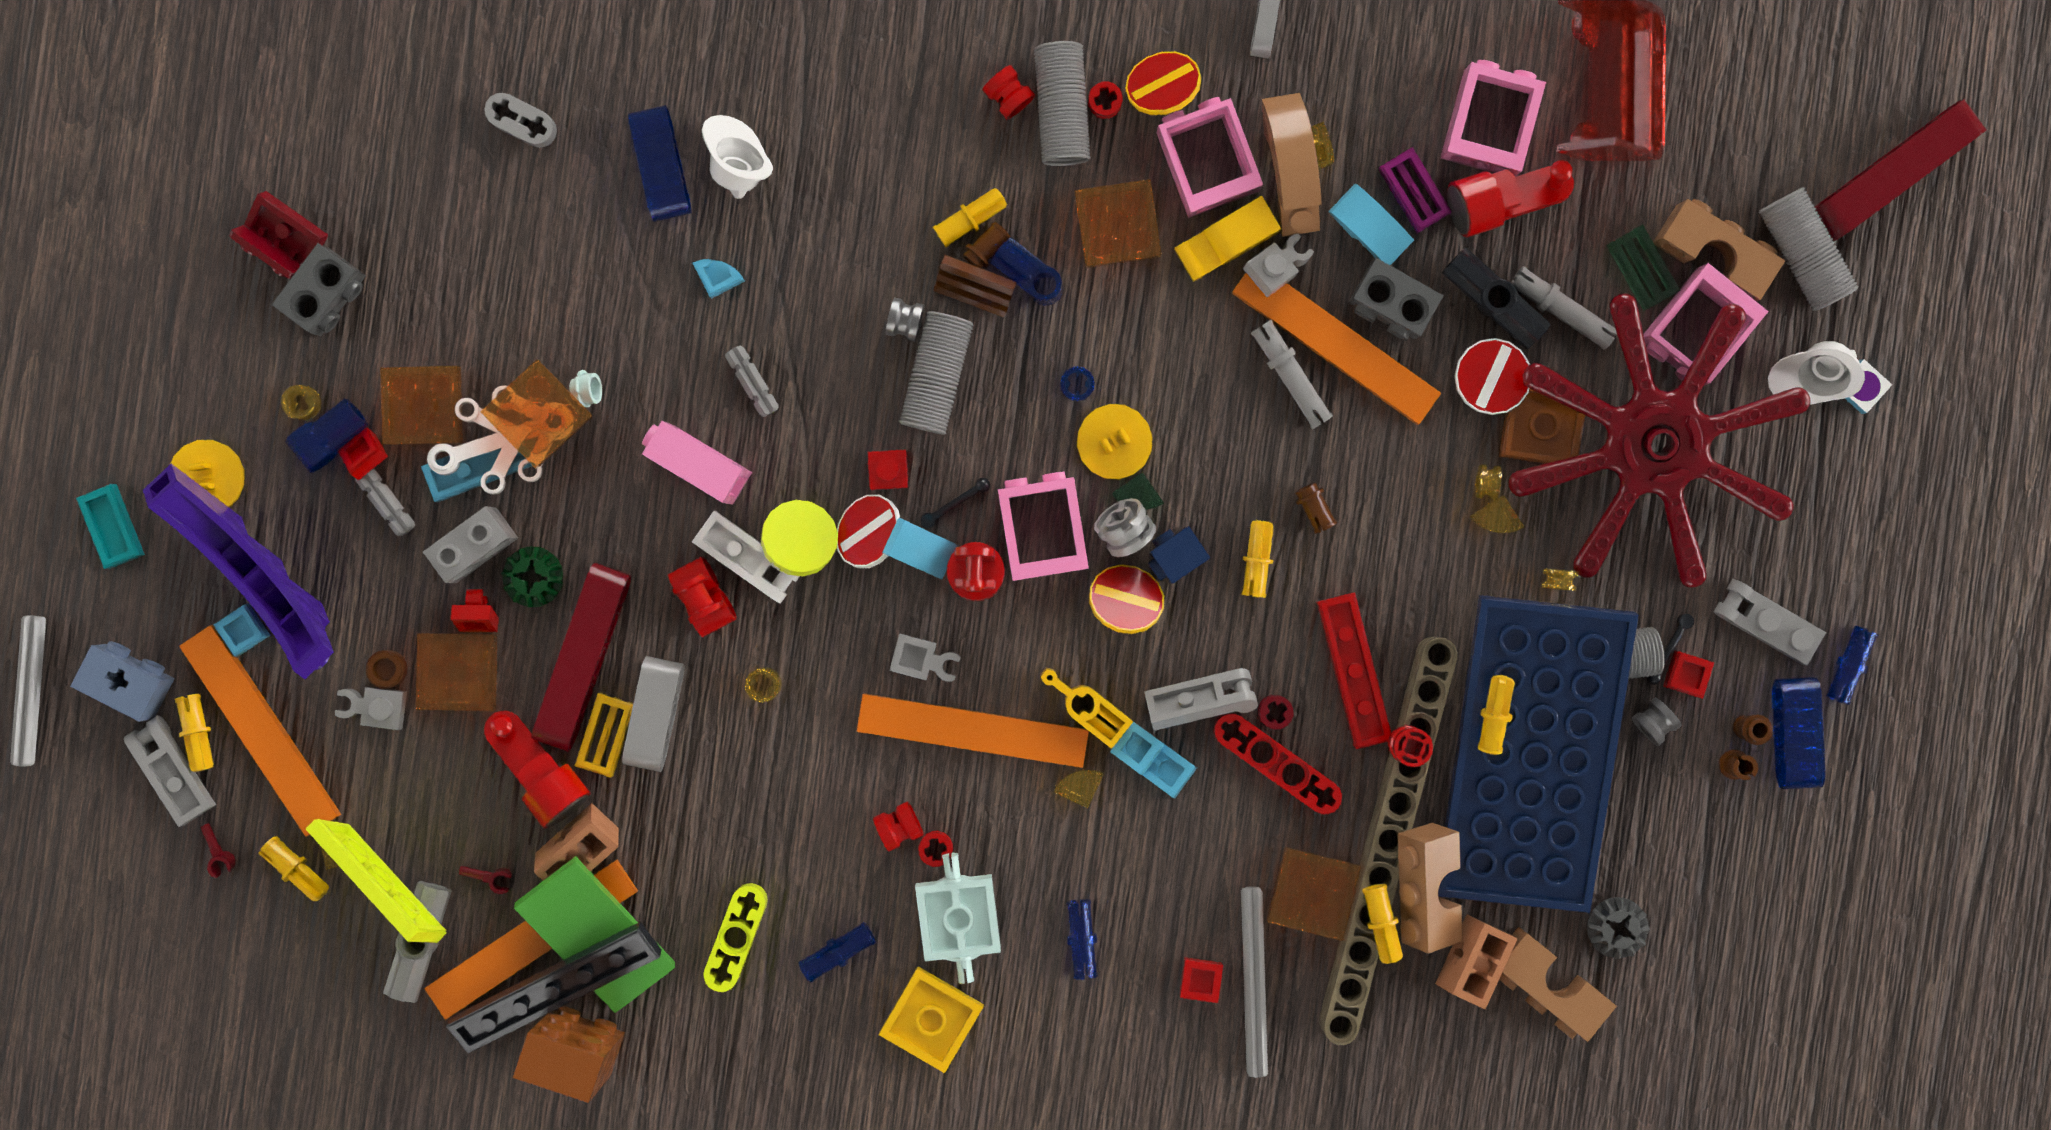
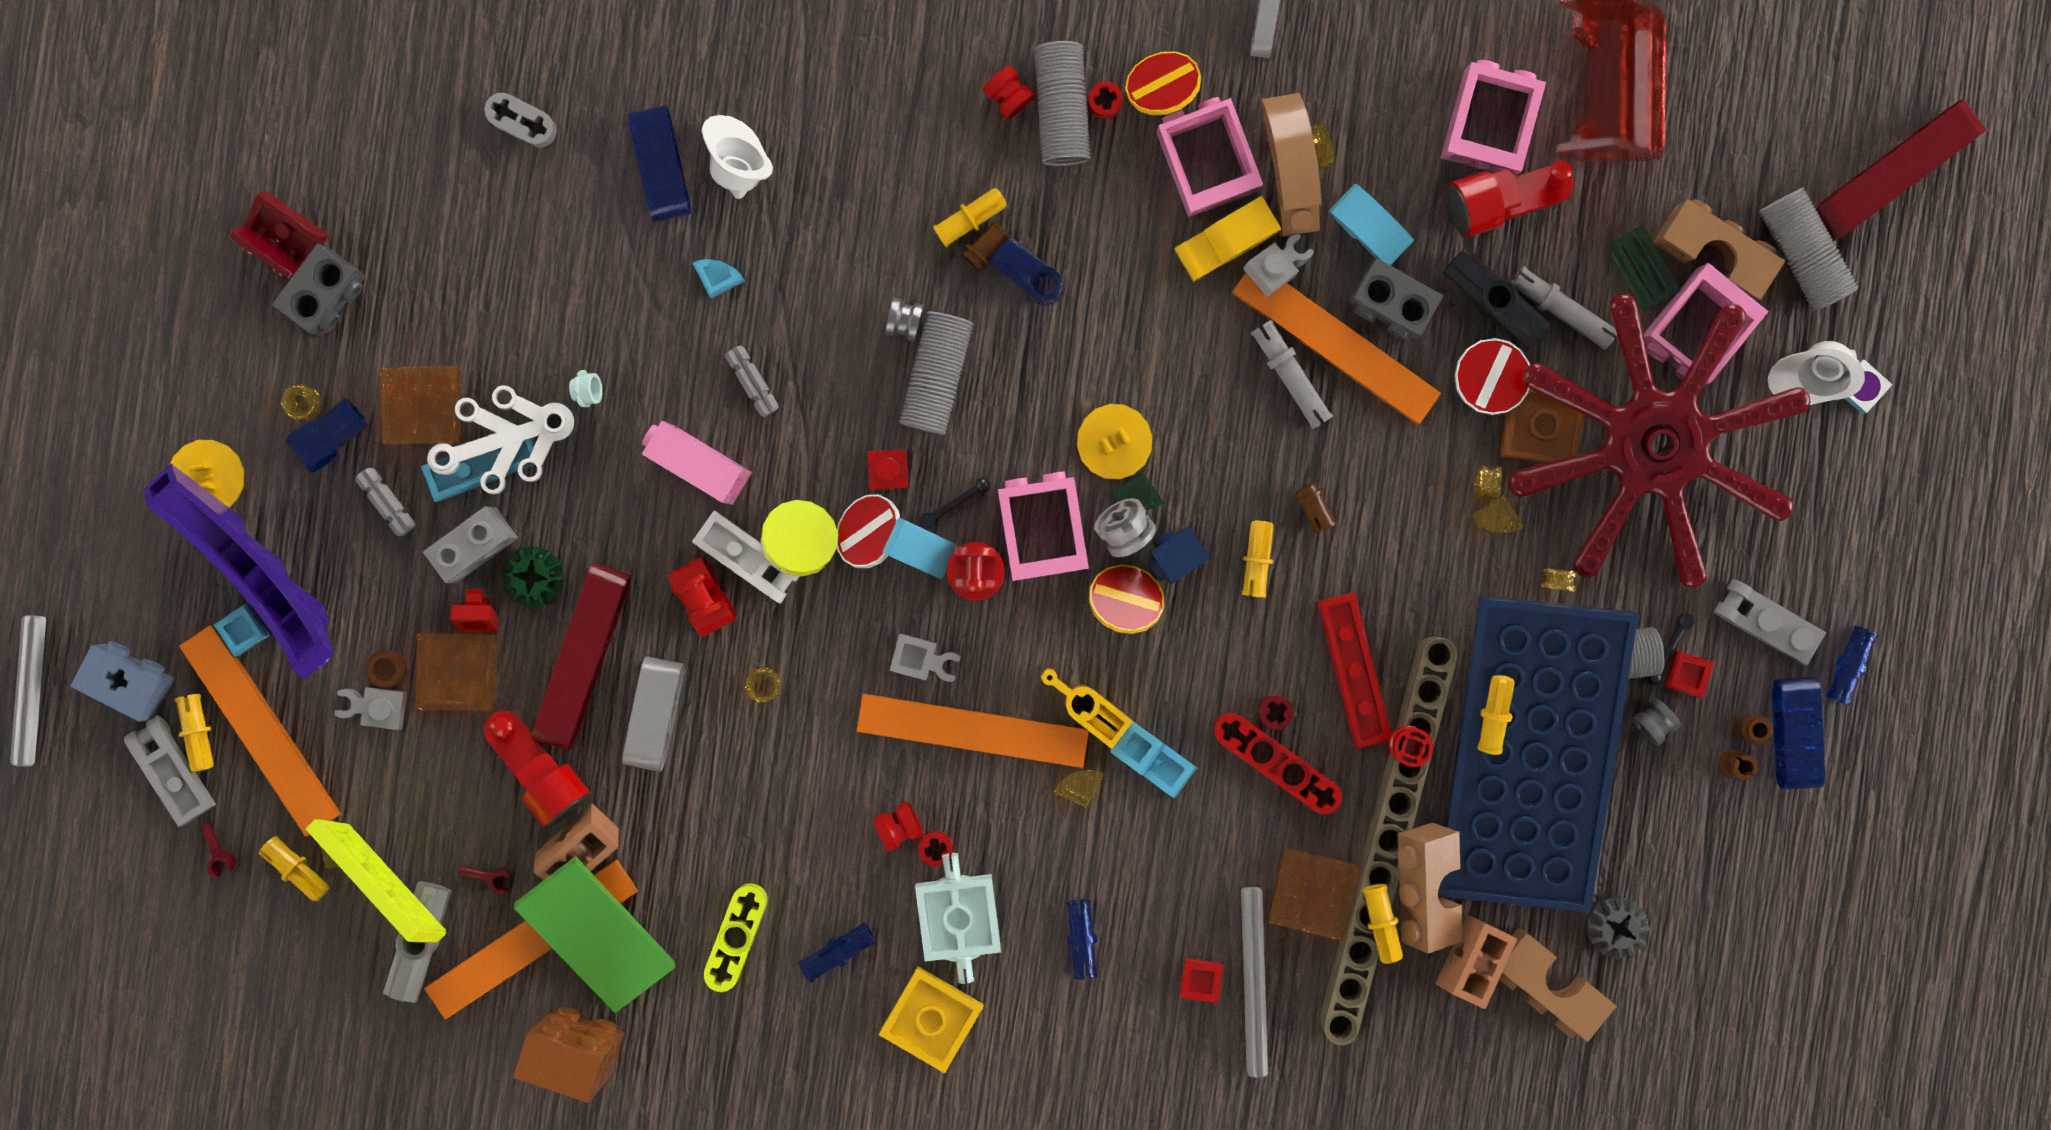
(110, 526): teal tile -> none
(362, 453): red tile -> none
(536, 414): clear orange plate -> none
(554, 987): black tile -> none
(615, 704): yellow tile -> none
(973, 290): reddish brown tile -> none
(1089, 383): clear blue bush -> none
(1117, 223): clear orange plate -> none
(1201, 699): light grey plate -> none
(1401, 197): magenta tile -> none

